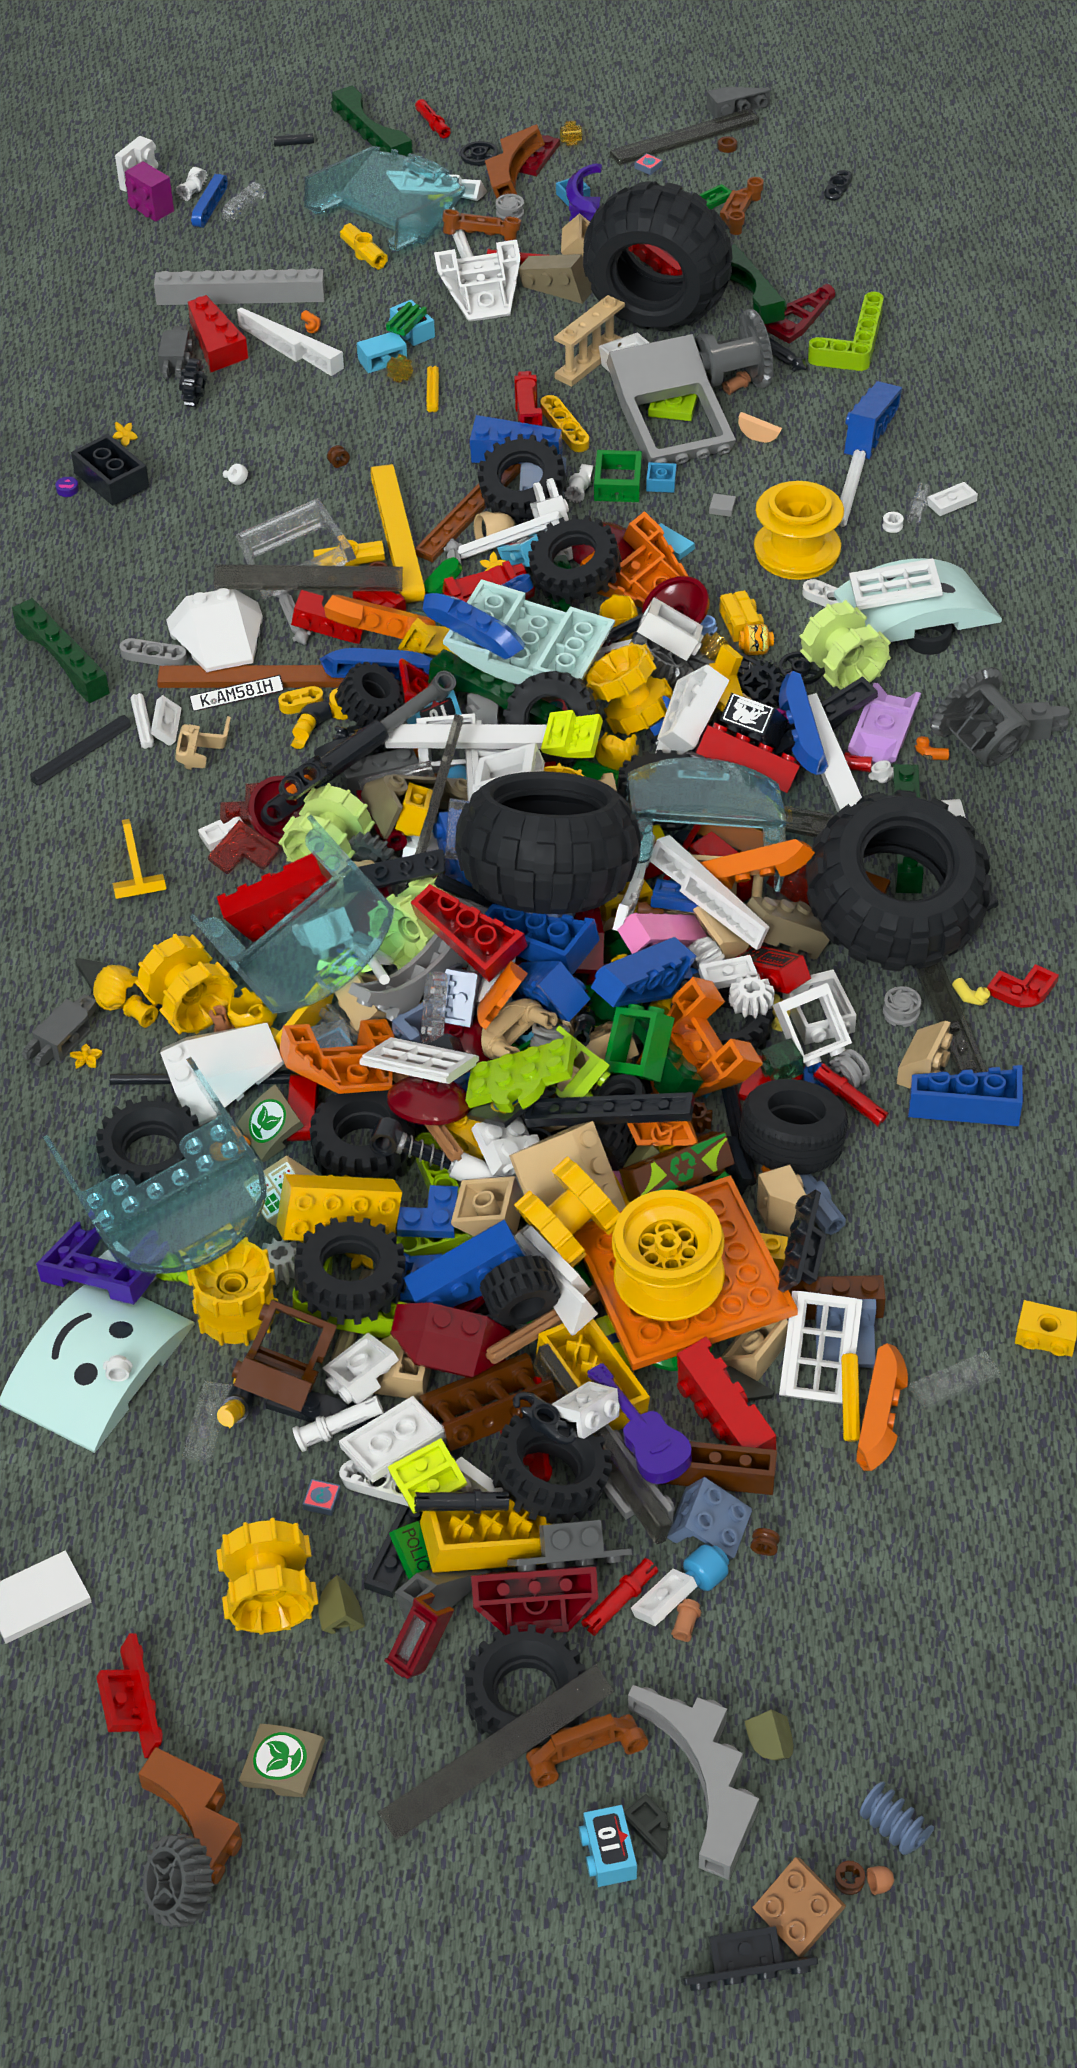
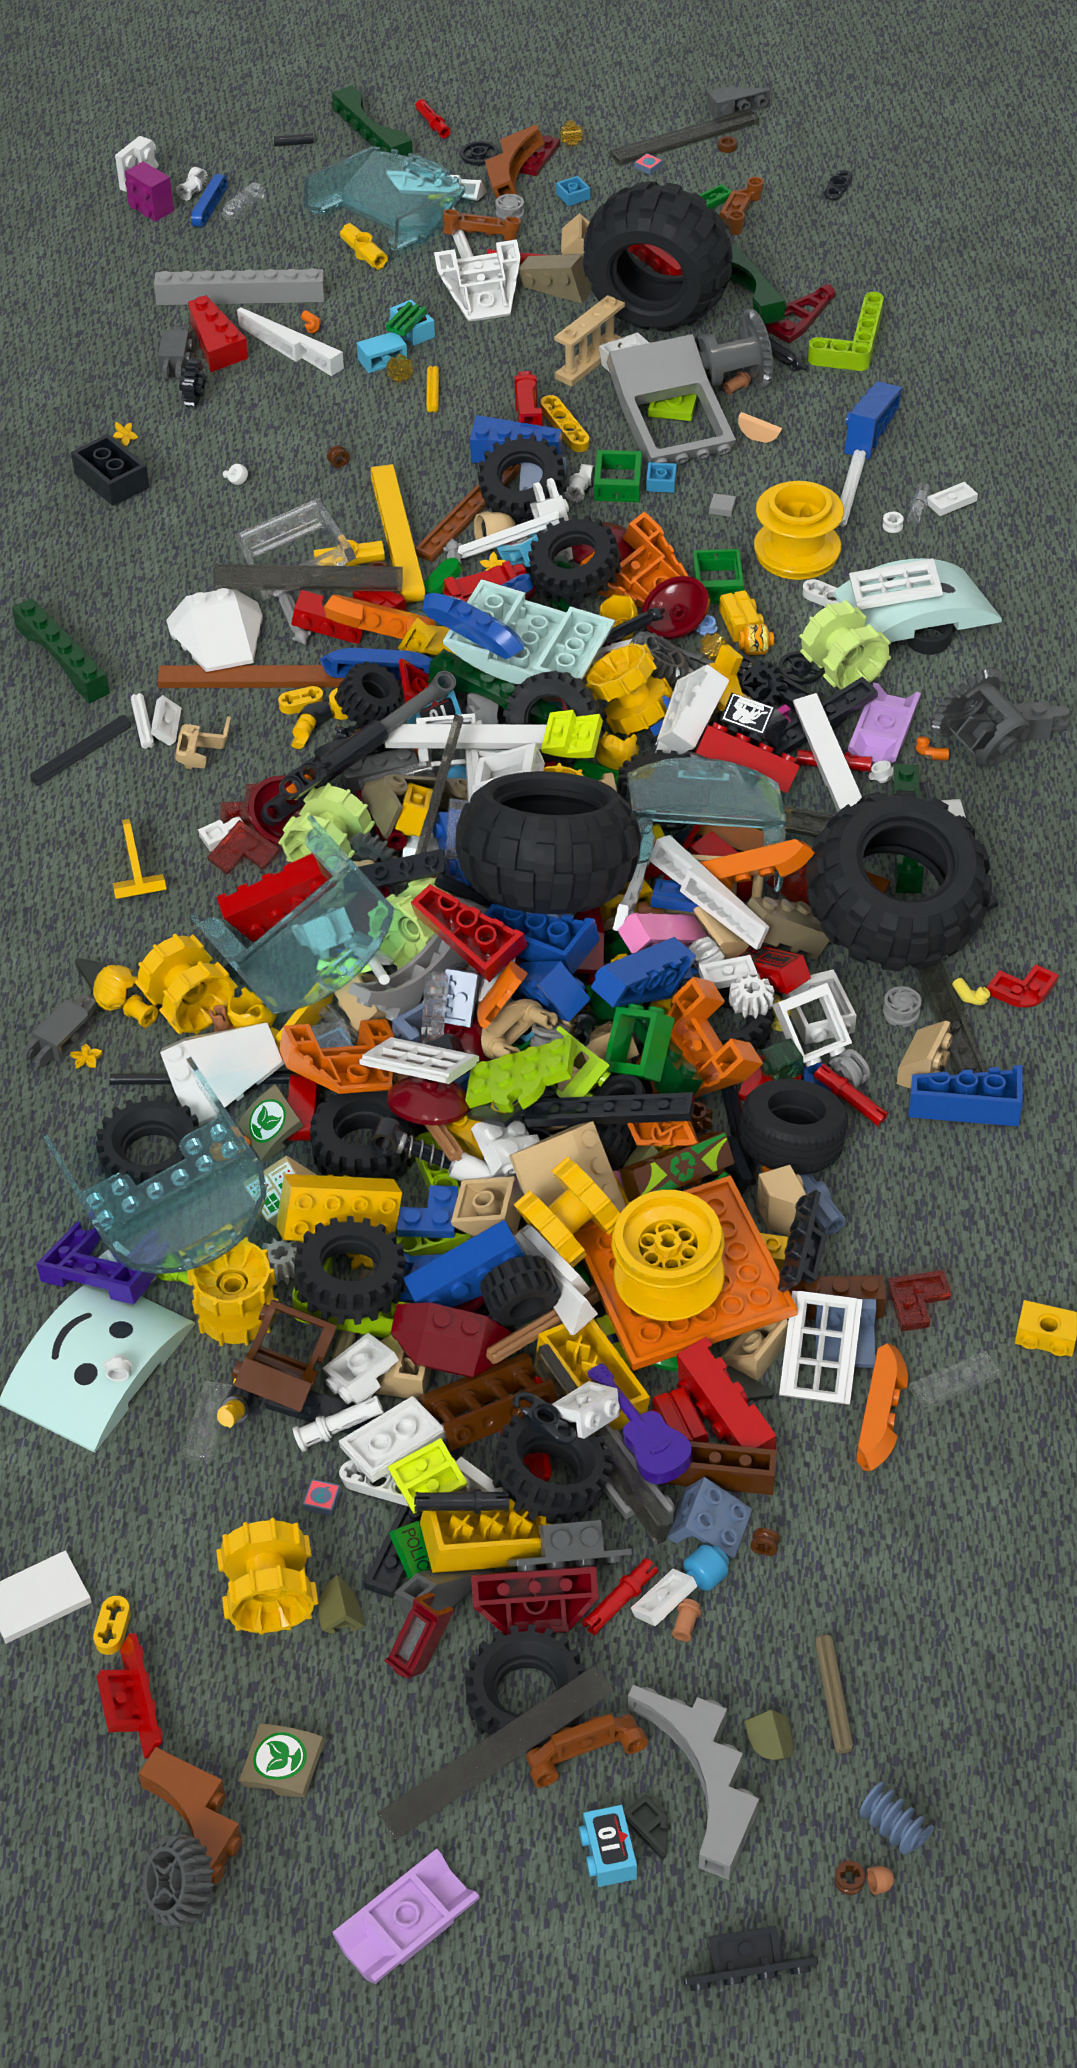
(67, 486): dark purple tile -> none
(106, 1623): none -> yellow beam
(138, 650): light grey beam -> none
(236, 693): sticker -> none
(404, 1918): none -> lavender piece
(574, 190): dark purple piece -> none
(671, 629): white window -> none
(680, 544): medium azure tile -> none
(680, 1414): none -> red brick
(726, 560): none -> green window
(799, 1906): medium nougat plate -> none
(808, 745): blue brick -> none
(834, 1694): none -> dark tan axle
(850, 1397): yellow axle -> none
(912, 1292): none -> clear red plate

